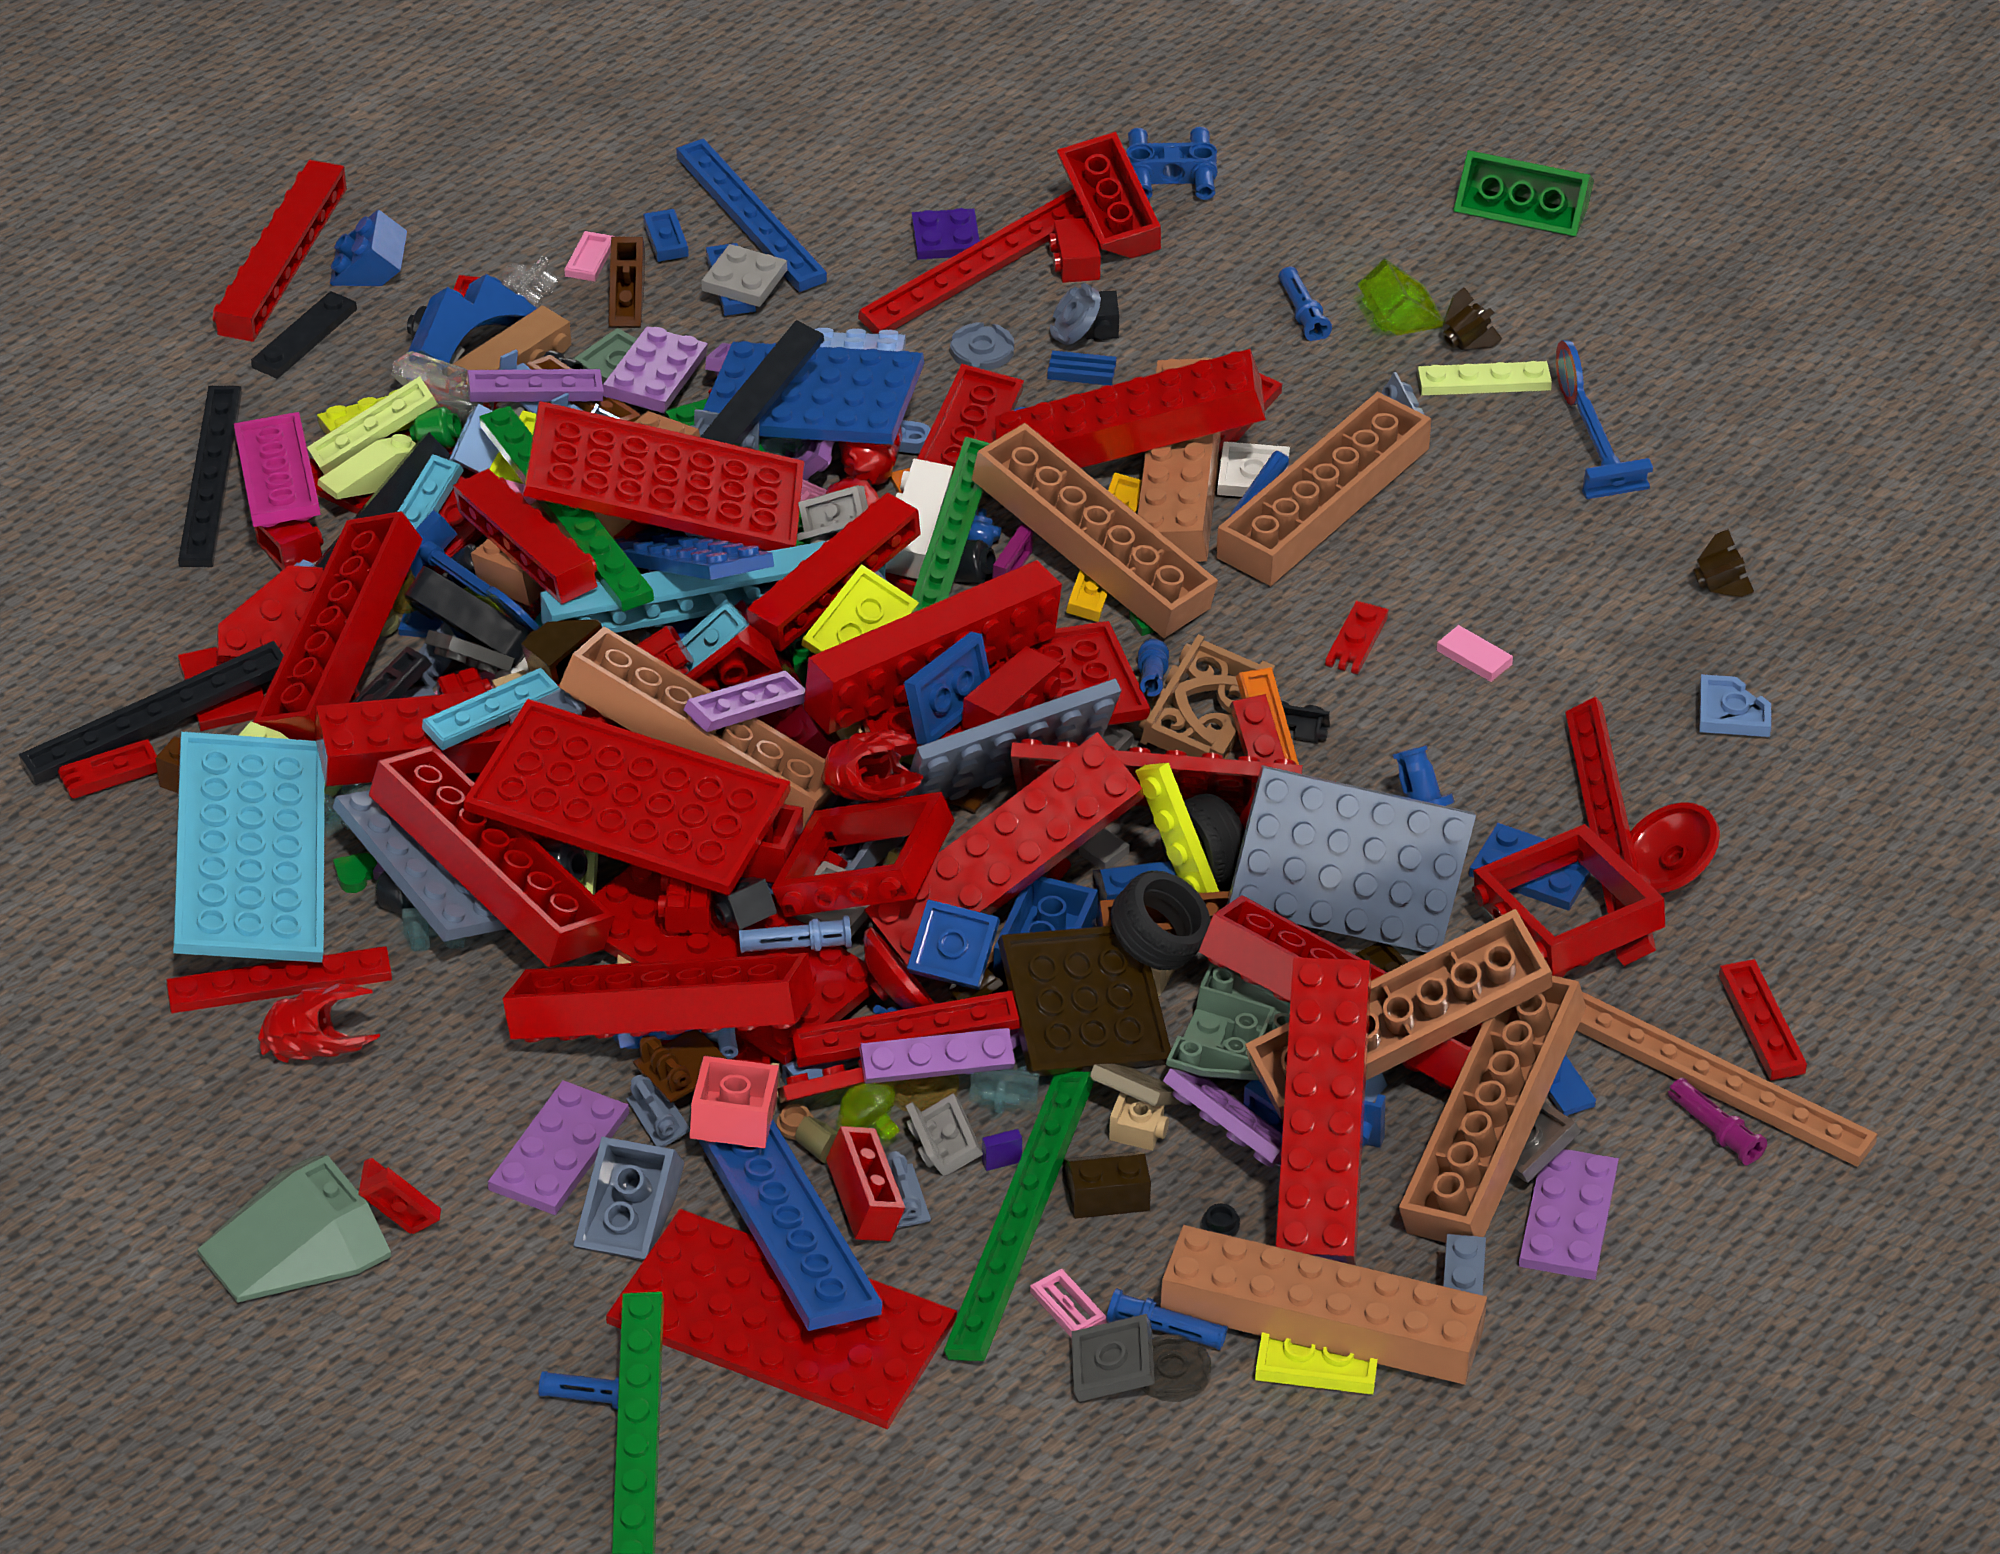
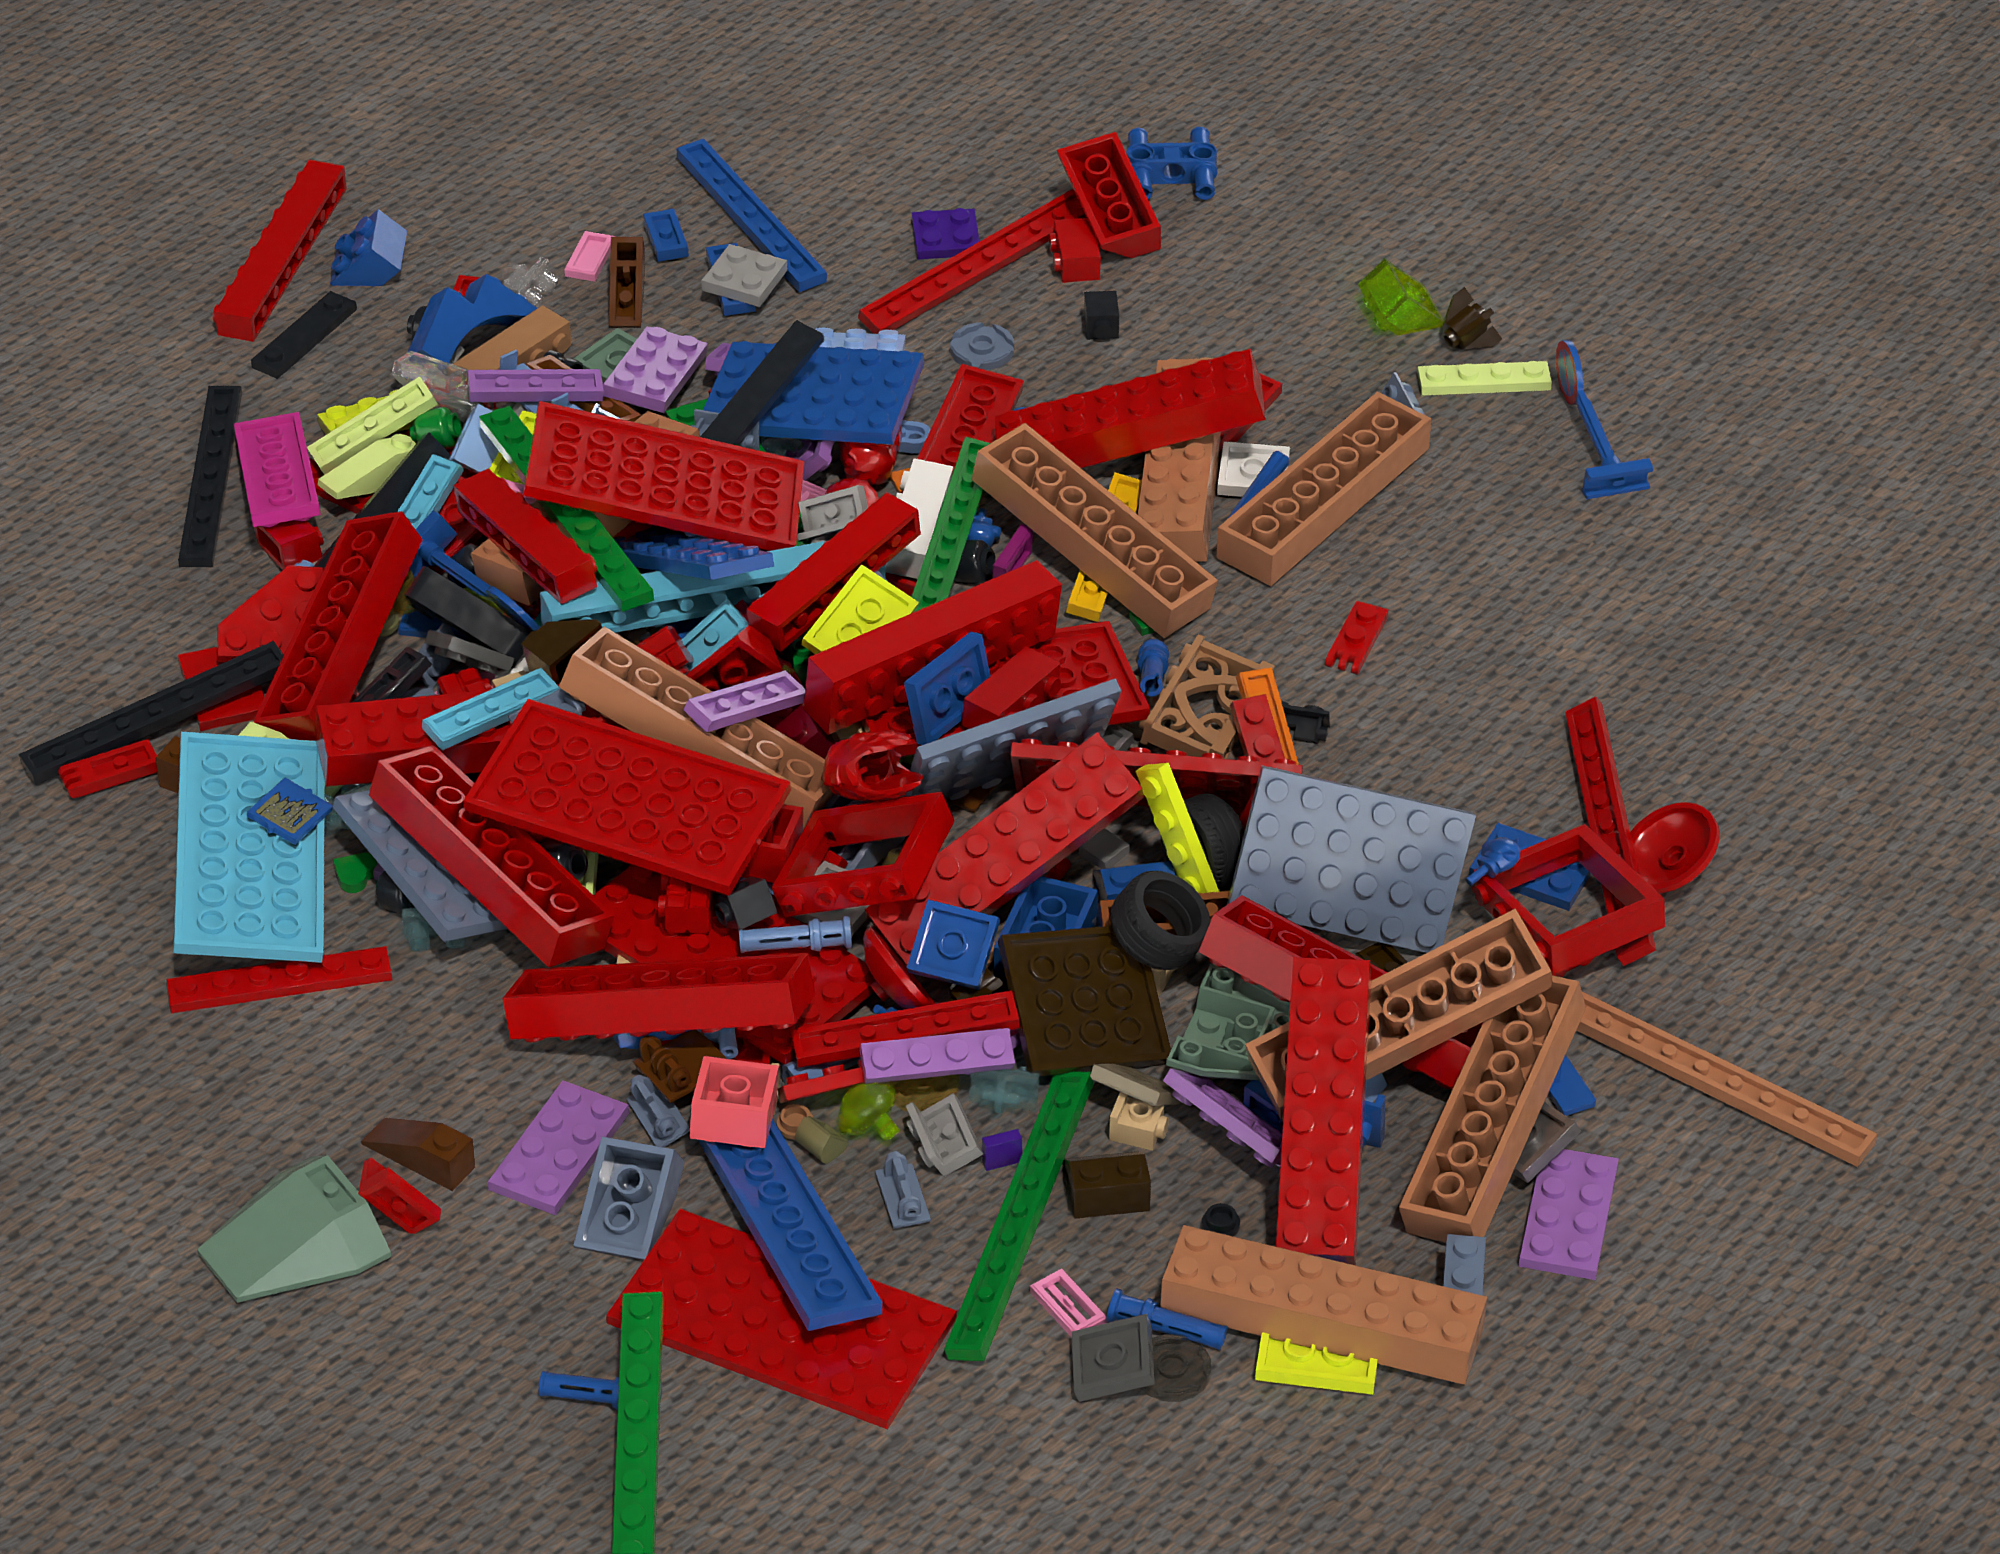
(289, 811): none -> piece
(304, 1028): red head -> none
(425, 1148): none -> reddish brown slope
(865, 1183): red brick -> none
(1075, 314): sand blue tile -> none
(1082, 368): blue tile -> none
(1307, 311): blue pin -> none
(1419, 777): blue piece -> none
(1474, 653): bright pink tile -> none
(1496, 857): none -> blue piece
(1523, 193): green slope -> none
(1721, 568): dark brown brick -> none
(1728, 1129): magenta pin -> none
(1731, 708): medium blue plate -> none
(1762, 1019): red plate -> none

